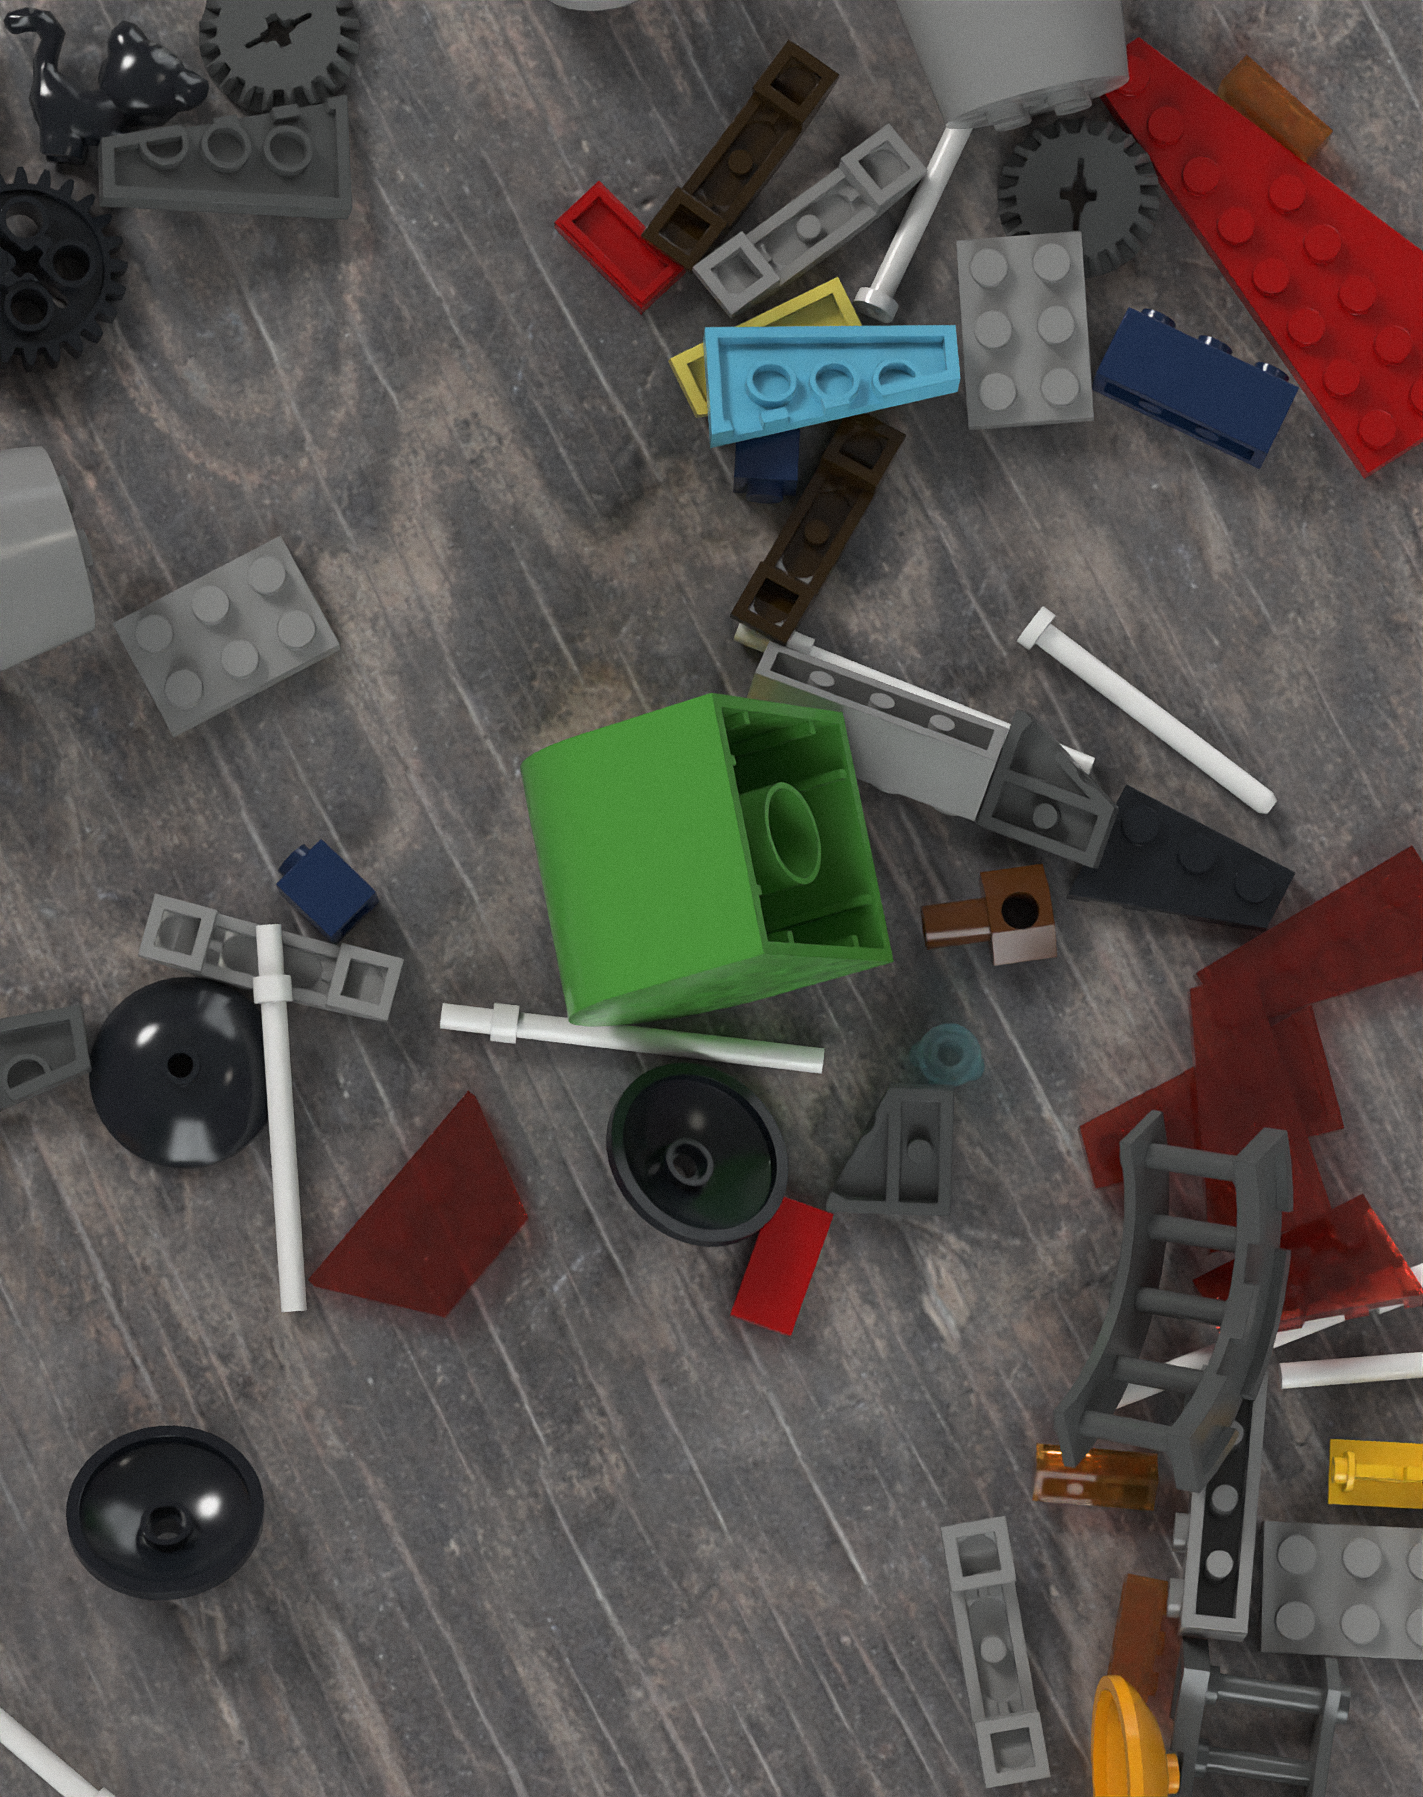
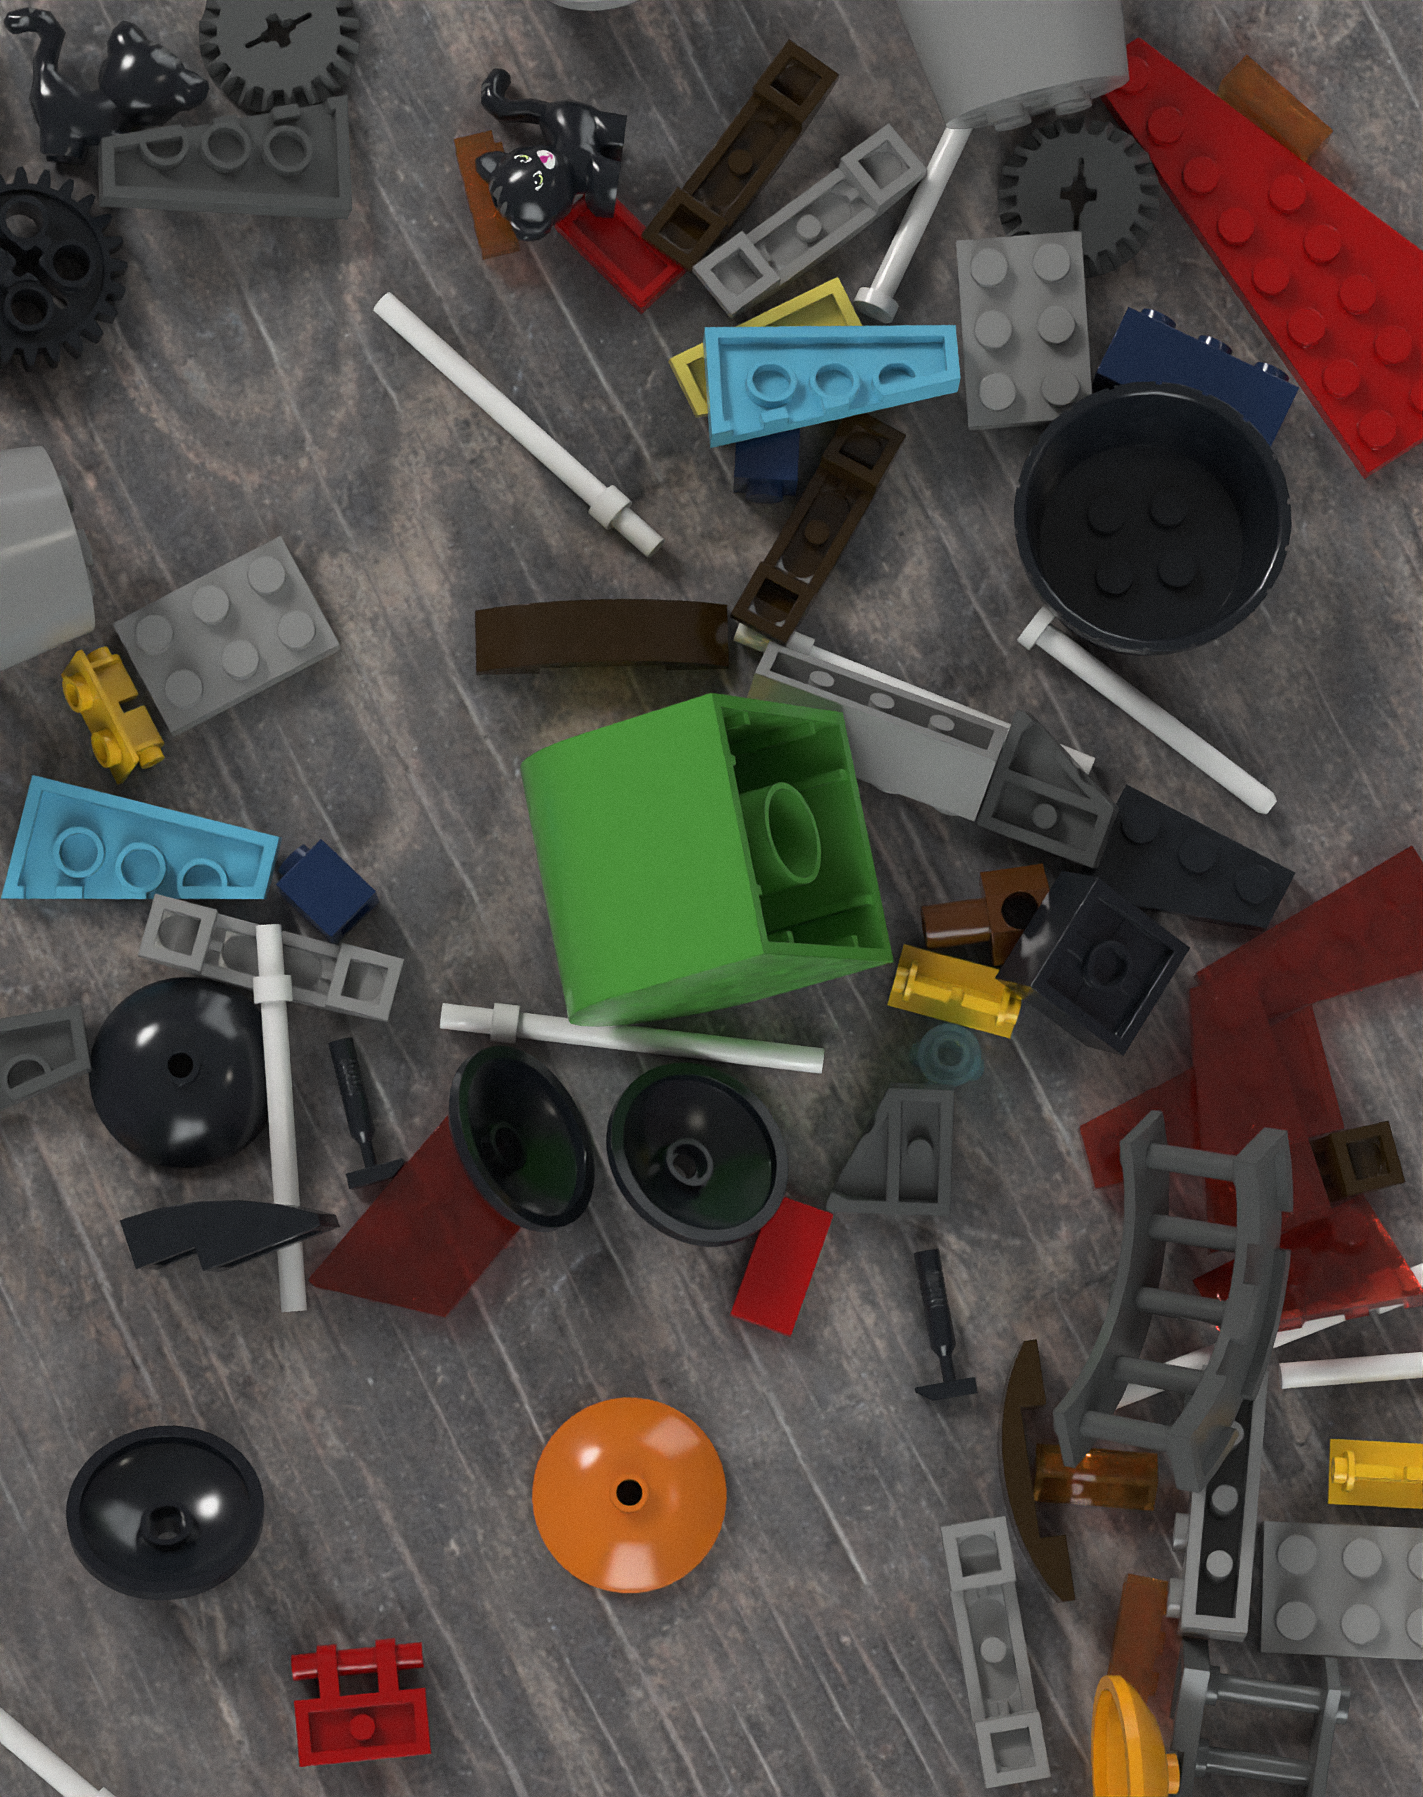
(119, 740): none -> yellow hinge
(119, 848): none -> medium azure wing
(220, 1232): none -> black slope
(359, 1116): none -> black piece
(361, 1725): none -> red plate
(491, 229): none -> clear orange piece
(521, 1139): none -> black dish
(539, 182): none -> black animal
(601, 635): none -> dark brown slope
(606, 504): none -> white bar
(641, 1543): none -> orange dish
(939, 1328): none -> black piece
(954, 991): none -> yellow hinge
(1047, 1555): none -> dark brown slope
(1092, 962): none -> black container
(1151, 518): none -> black piece
(1358, 1161): none -> dark brown slope

